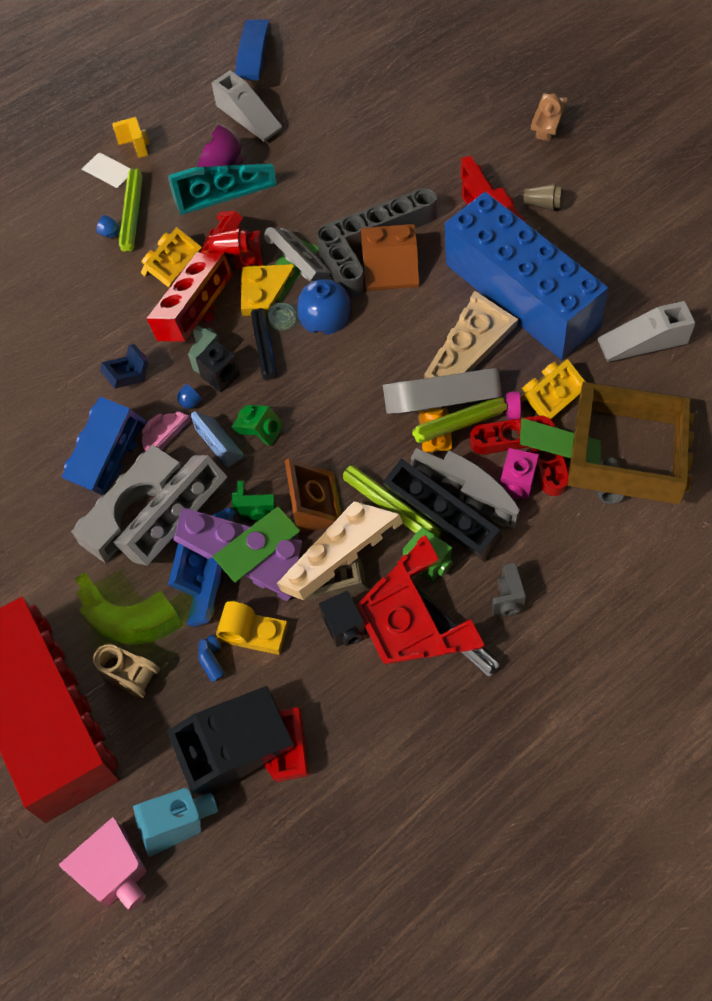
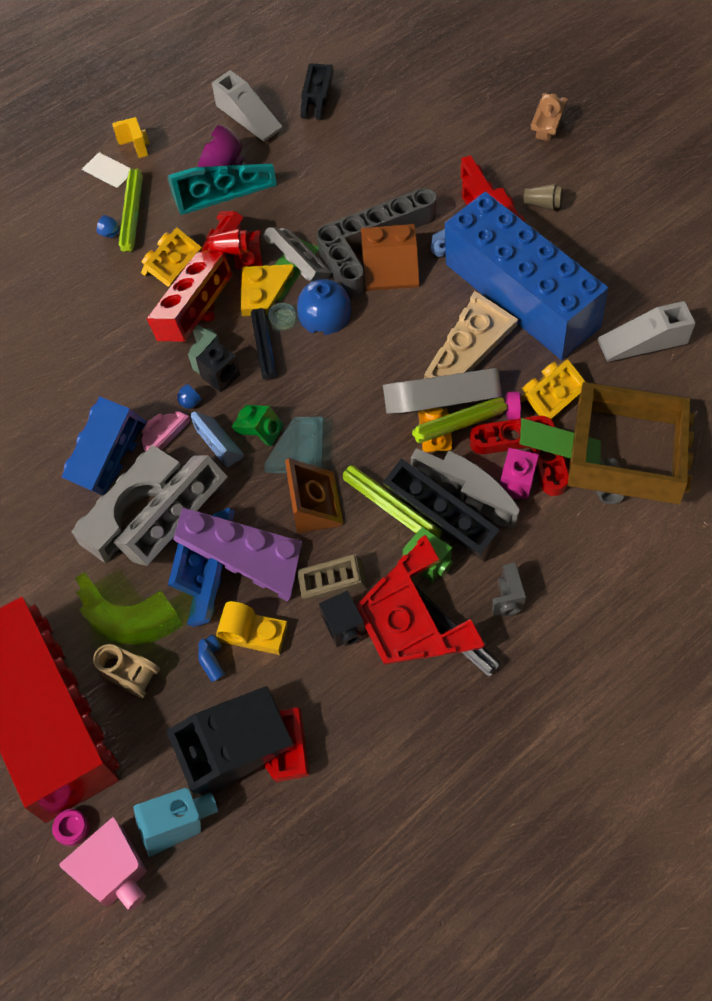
(70, 827): none -> dark pink tile
(126, 370): dark blue bracket -> none
(239, 558): bright green sticker -> none
(251, 506): green bracket -> none
(252, 49): blue slope -> none
(299, 442): none -> clear light blue wing
(316, 89): none -> black hinge
(337, 547): tan wing -> none
(438, 243): none -> medium blue arm

